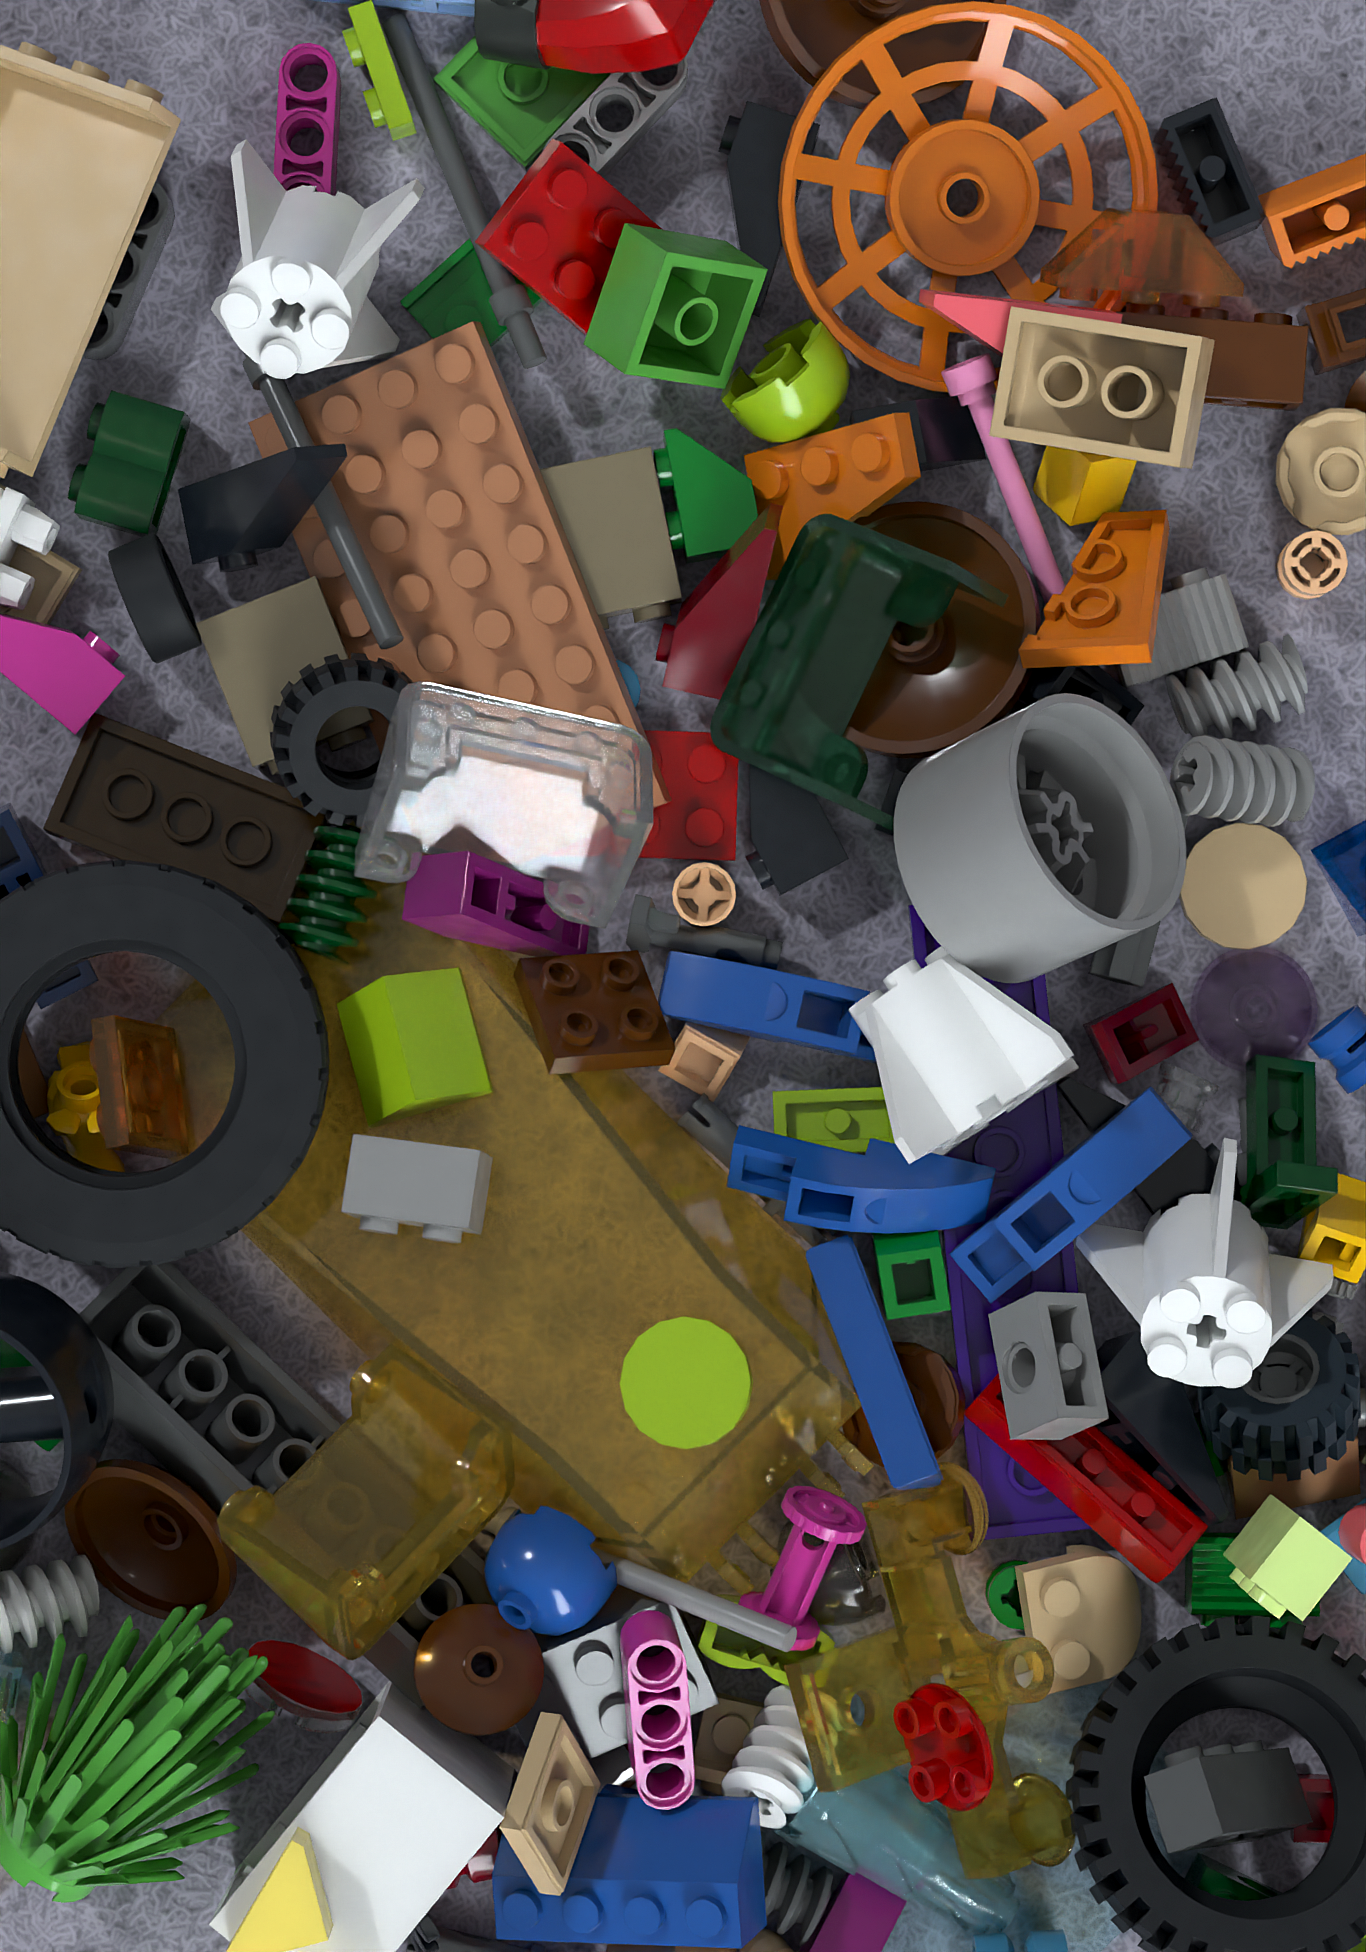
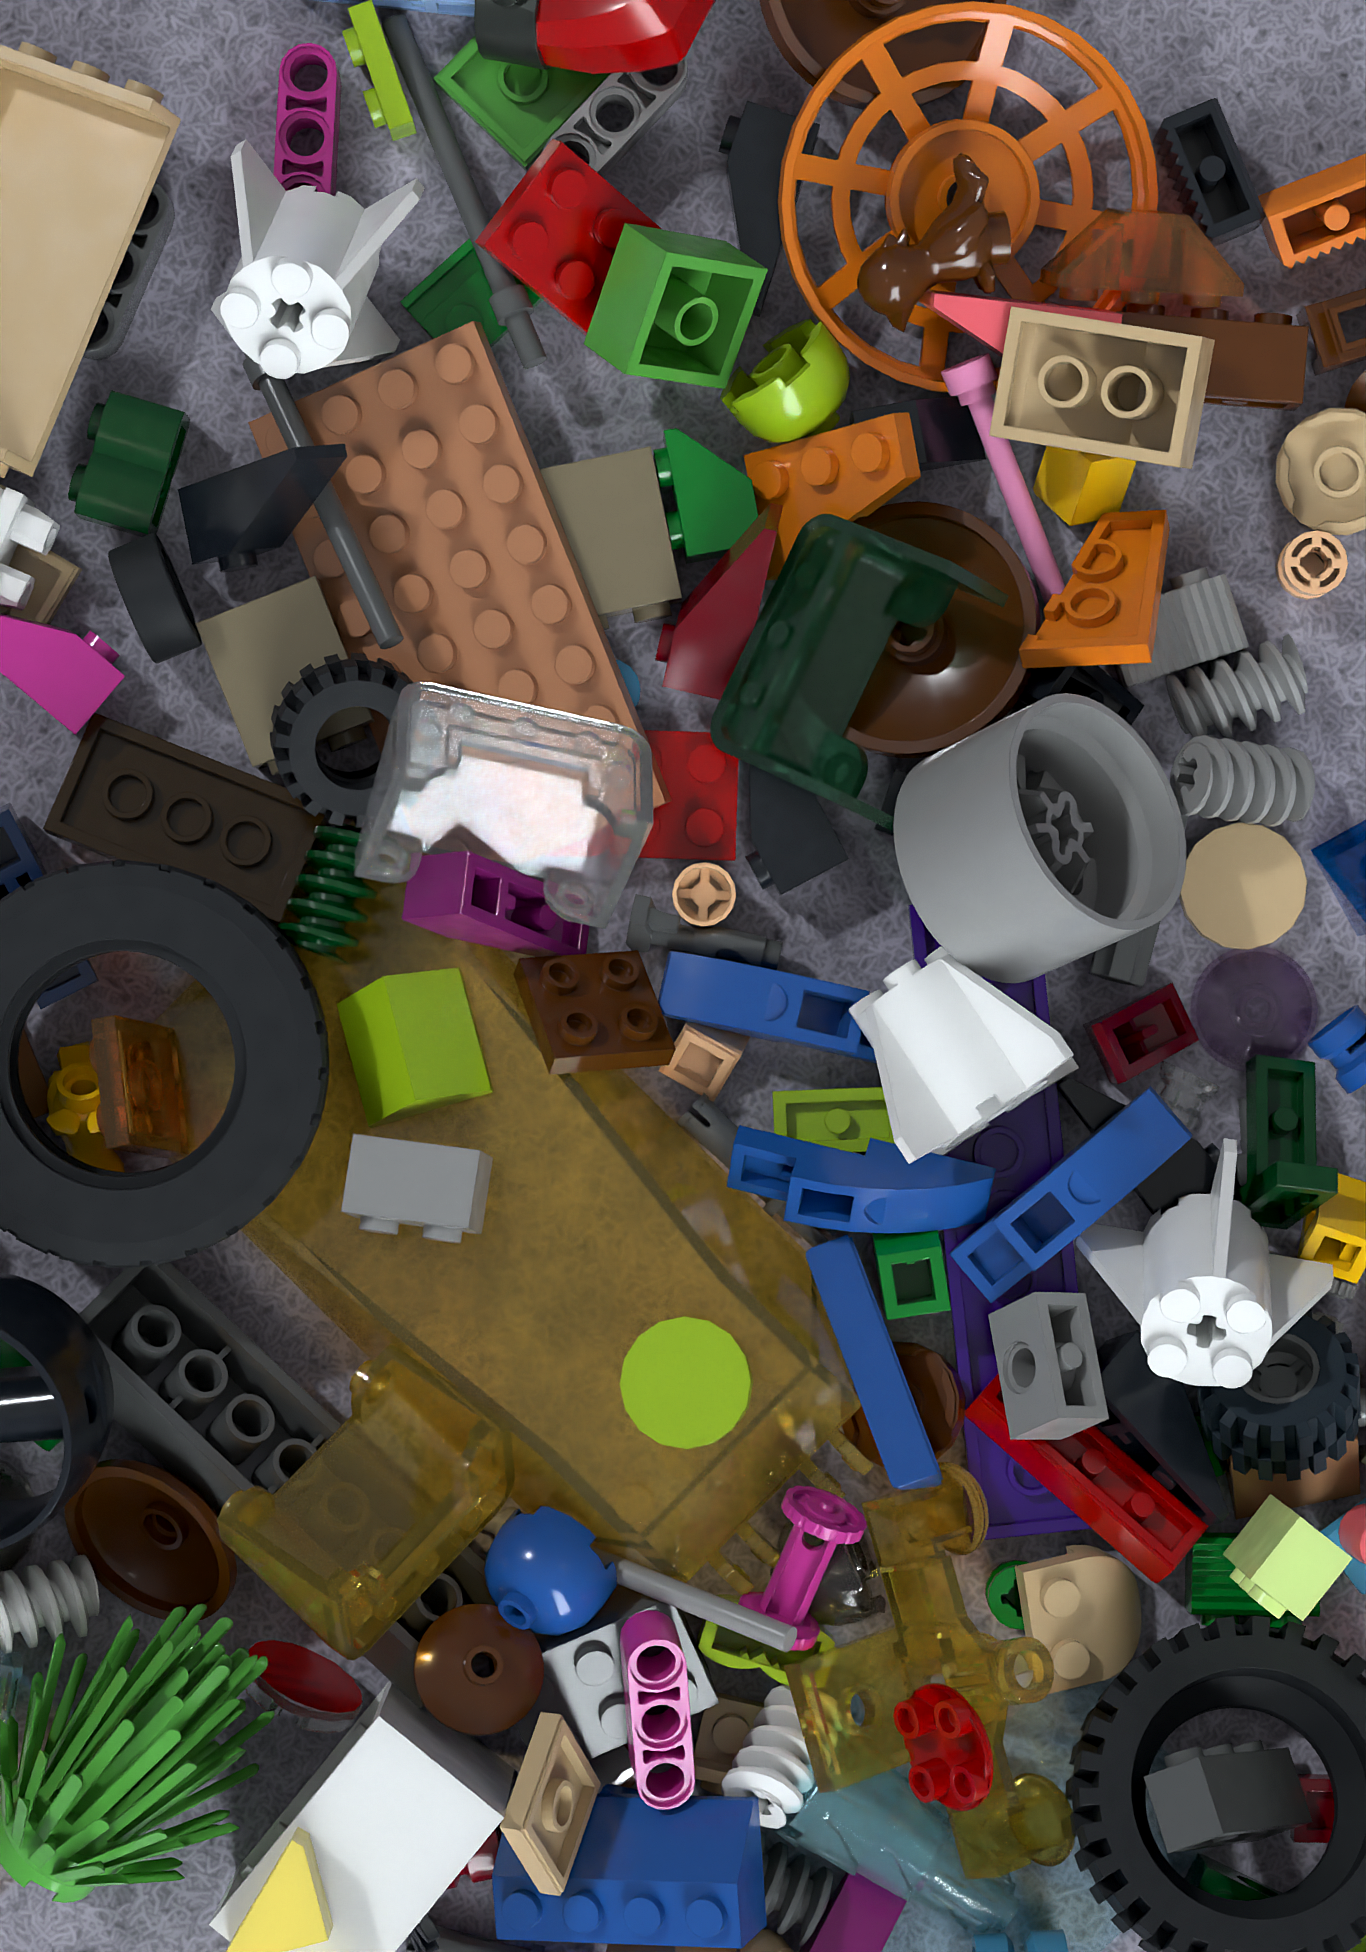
(956, 247): none -> reddish brown animal

